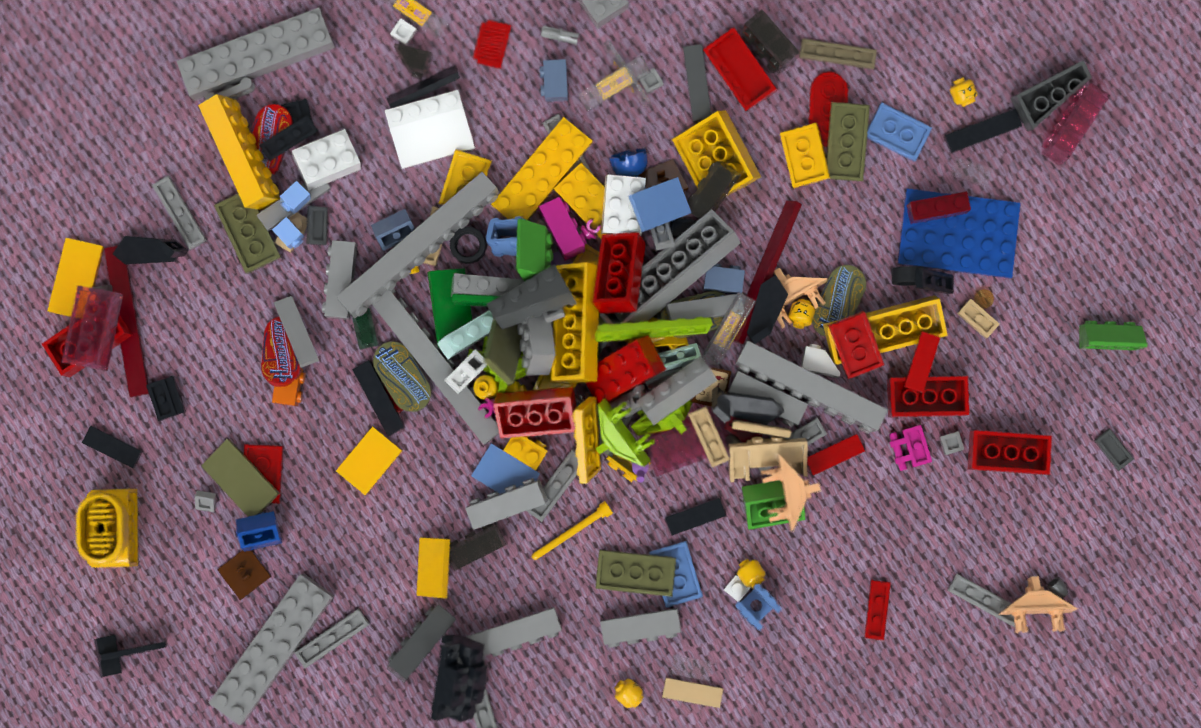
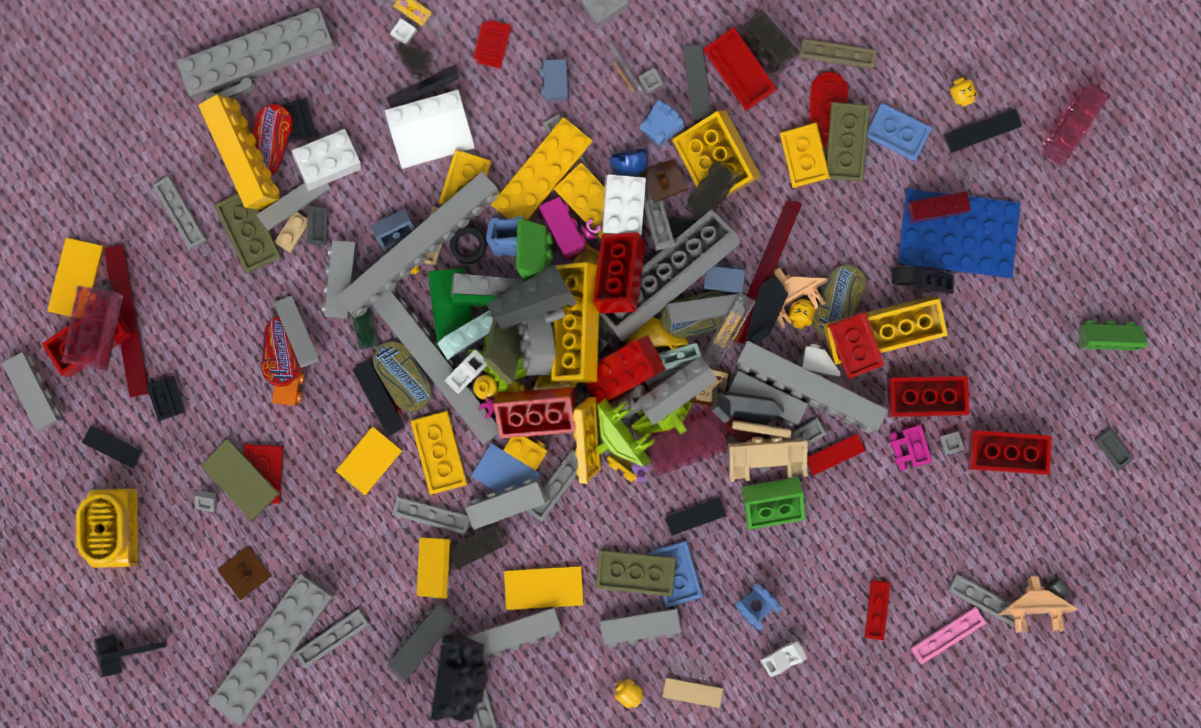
(32, 392): none -> light grey brick
(148, 250): black piece -> none
(258, 531): blue slope -> none
(288, 138): black tile -> none
(288, 233): light blue brick -> none
(294, 198): light blue brick -> none
(431, 515): none -> light grey tile
(438, 452): none -> yellow tile
(543, 588): none -> yellow tile
(559, 34): light grey axle -> none
(602, 511): yellow piece -> none
(614, 83): clear tile -> none
(659, 204): medium blue tile -> none
(660, 328): lime plate -> none
(661, 123): none -> medium blue piece
(709, 437): tan tile -> none
(736, 588): white plate -> none
(751, 573): yellow head -> none
(783, 658): none -> white brick
(795, 492): light nougat connector -> none
(922, 362): red tile -> none
(948, 635): none -> bright pink tile
(978, 318): tan plate -> none
(984, 298): clear yellow tile -> none
(1043, 98): dark grey wedge -> none

